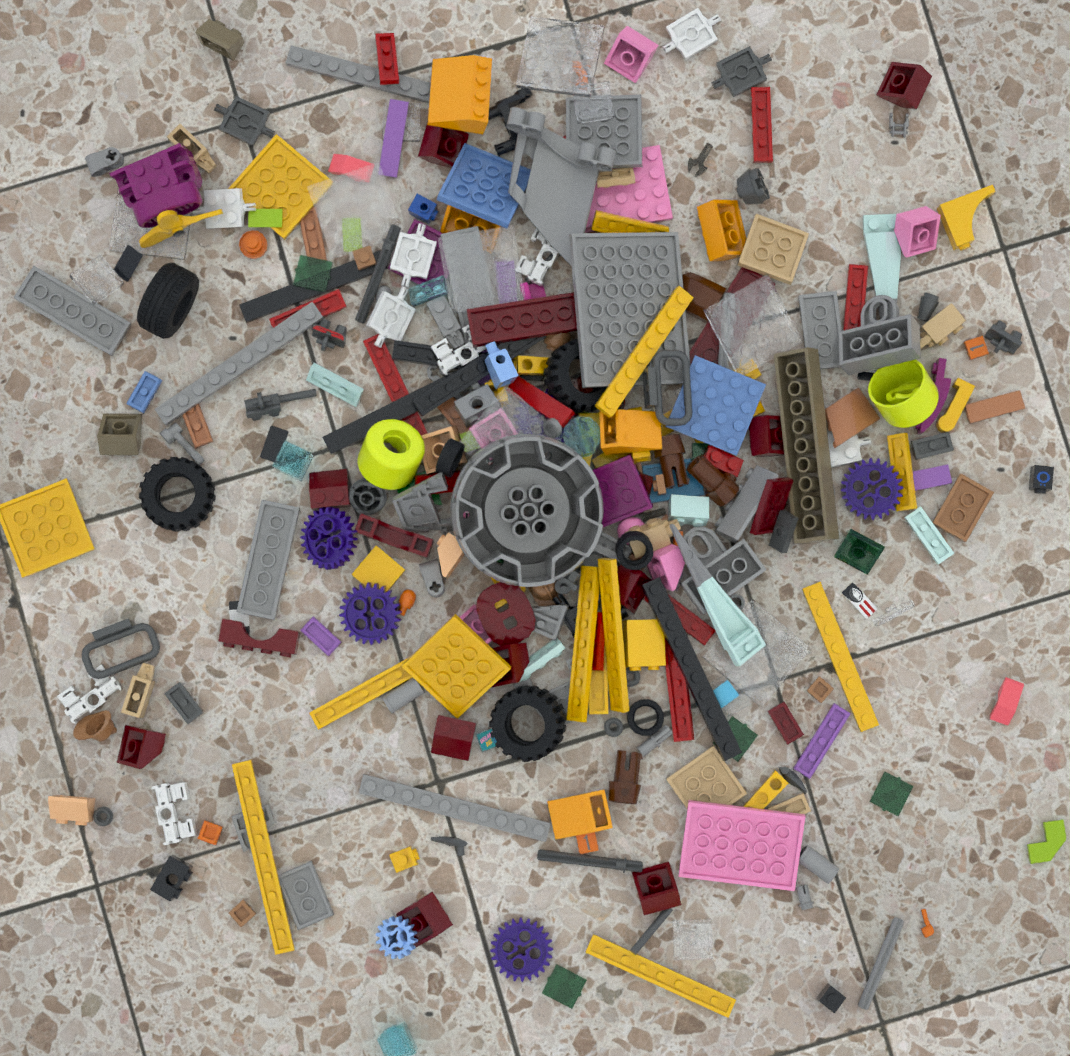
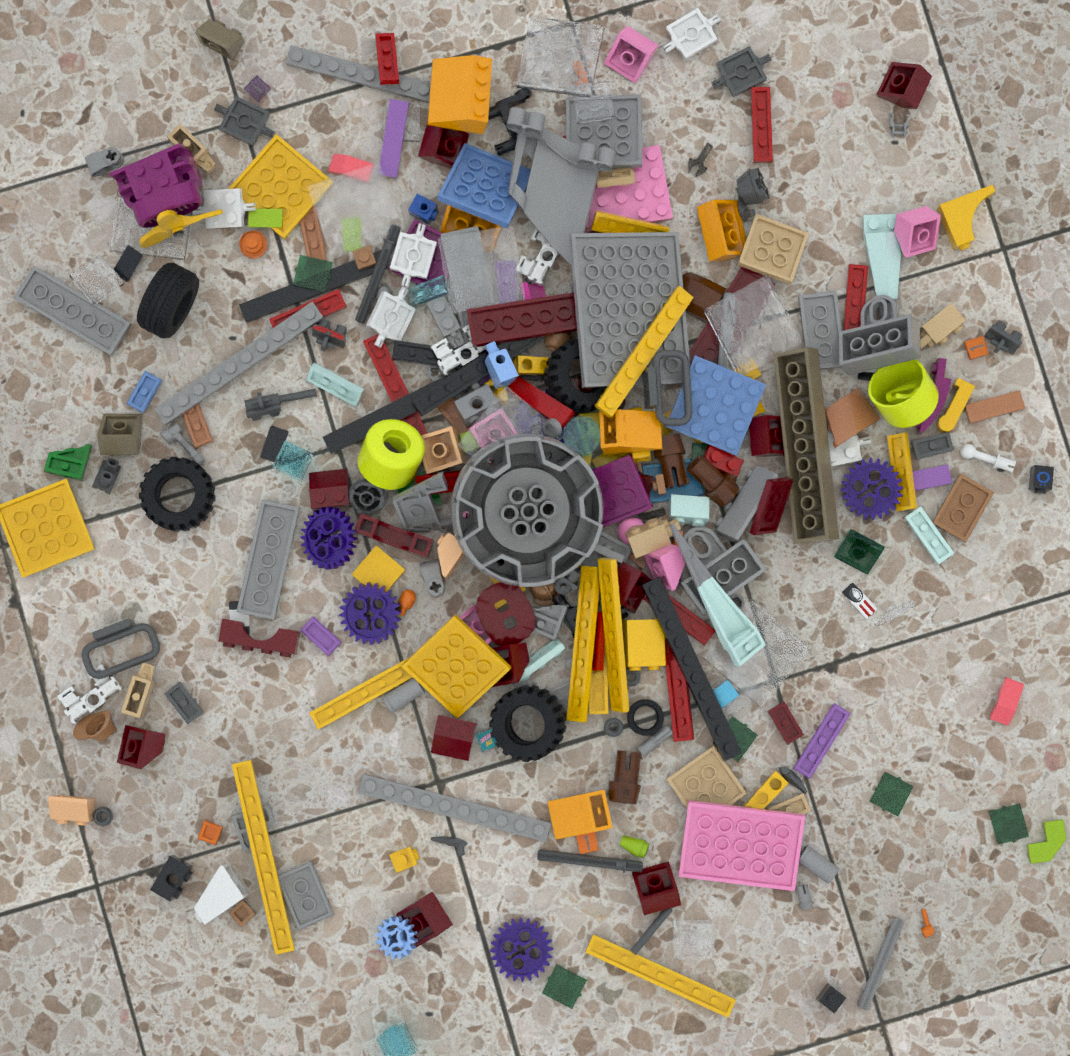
(69, 462): none -> green wing
(107, 475): none -> dark grey hips
(171, 829): white piece -> none
(220, 895): none -> white slope
(257, 88): none -> clear purple tile
(450, 457): black tyre -> none
(634, 564): black tyre -> none
(635, 846): none -> lime cone
(742, 209): none -> dark grey bar
(783, 531): dark grey plate -> none
(820, 689): medium nougat plate -> none
(840, 657): yellow plate -> none
(927, 306): dark grey cone -> none
(968, 451): none -> white pin
(1008, 824): none -> clear green piece

